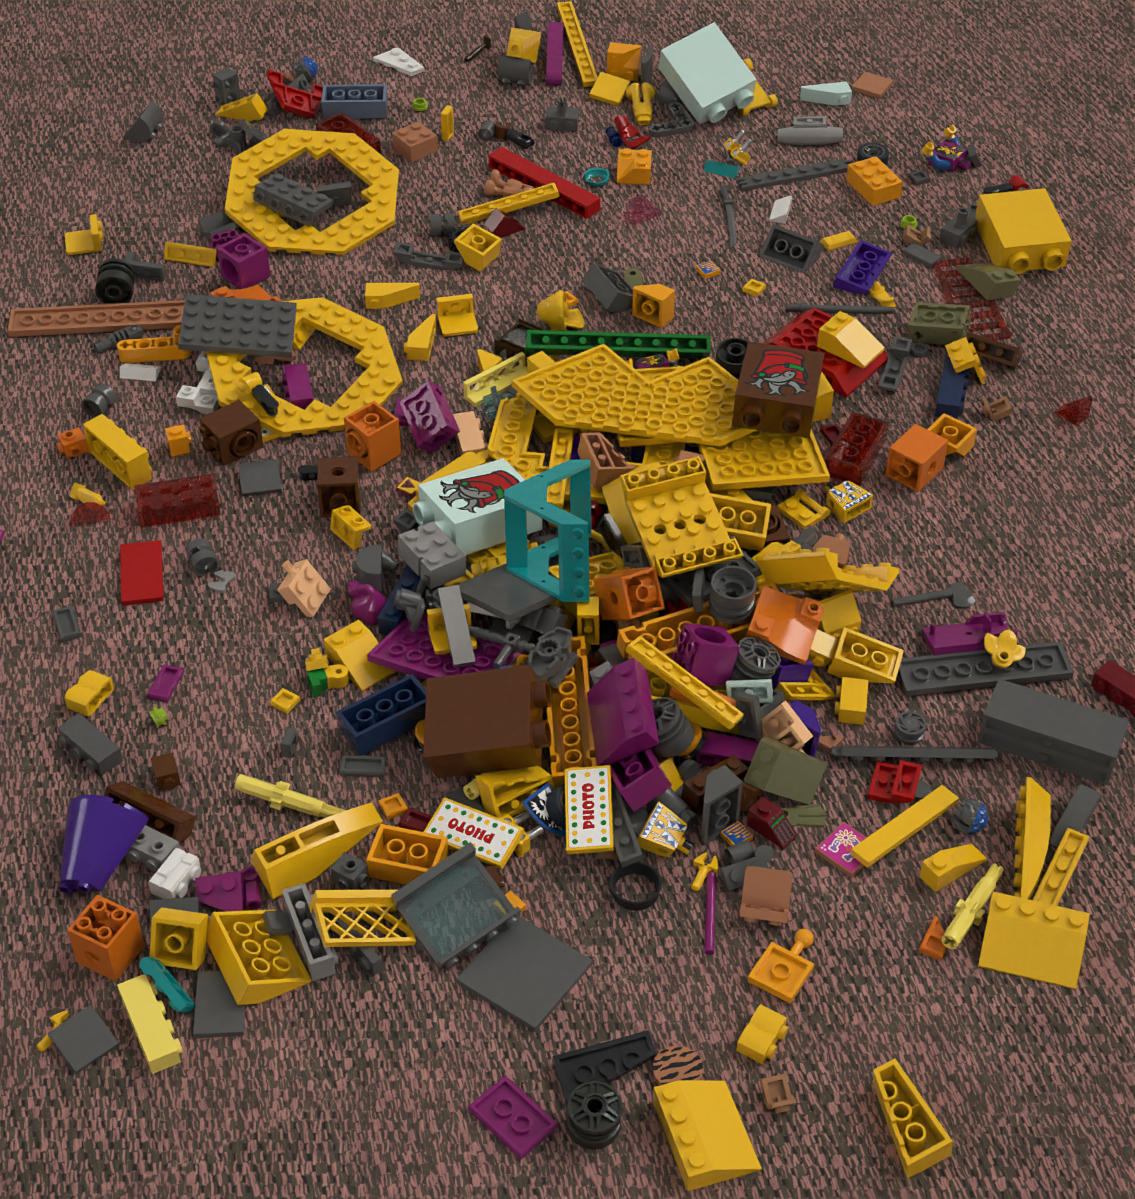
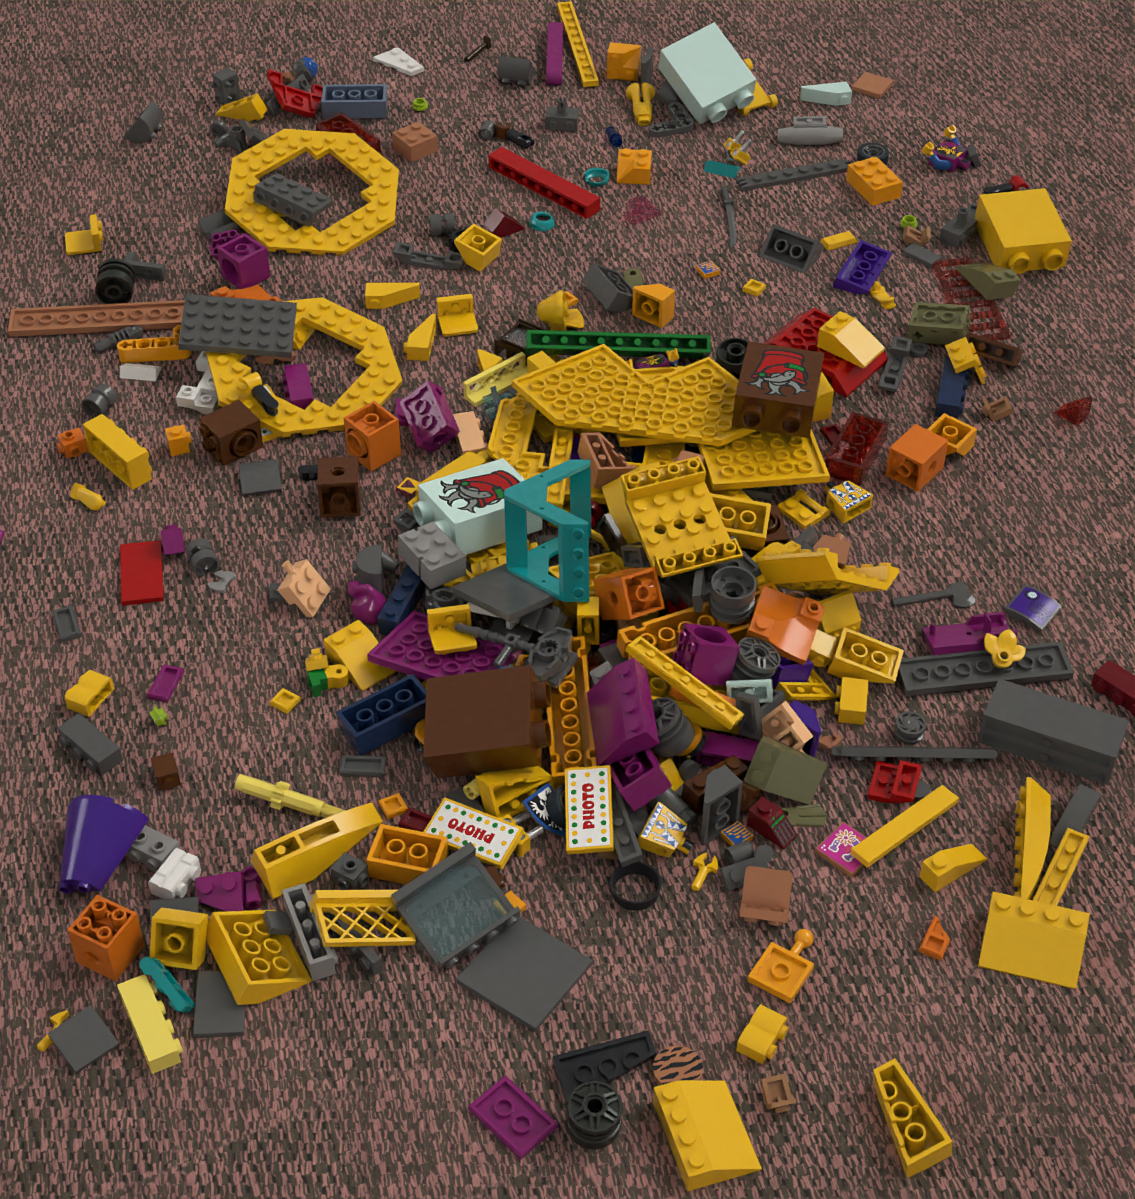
(89, 513): clear red tile -> none
(162, 815): reddish brown brick -> none
(172, 540): none -> magenta slope
(177, 500): clear red brick -> none
(190, 254): yellow tile -> none
(289, 742): dark grey tile -> none
(338, 192): dark grey plate -> none
(349, 525): yellow bracket -> none
(412, 603): dark grey piece -> none
(447, 124): yellow tile -> none
(456, 626): light grey tile -> none
(498, 187): nougat piece -> none
(509, 203): yellow tile -> none
(523, 21): dark grey slope -> none
(523, 44): yellow slope -> none
(541, 225): none -> teal piece
(609, 89): yellow tile -> none
(627, 131): red helmet -> none
(710, 913): magenta bar -> none
(781, 210): white slope -> none
(802, 307): dark grey bar -> none
(919, 177): dark grey tile -> none
(970, 816): dark grey piece -> none
(971, 910): light yellow piece -> none
(1032, 607): none -> slope

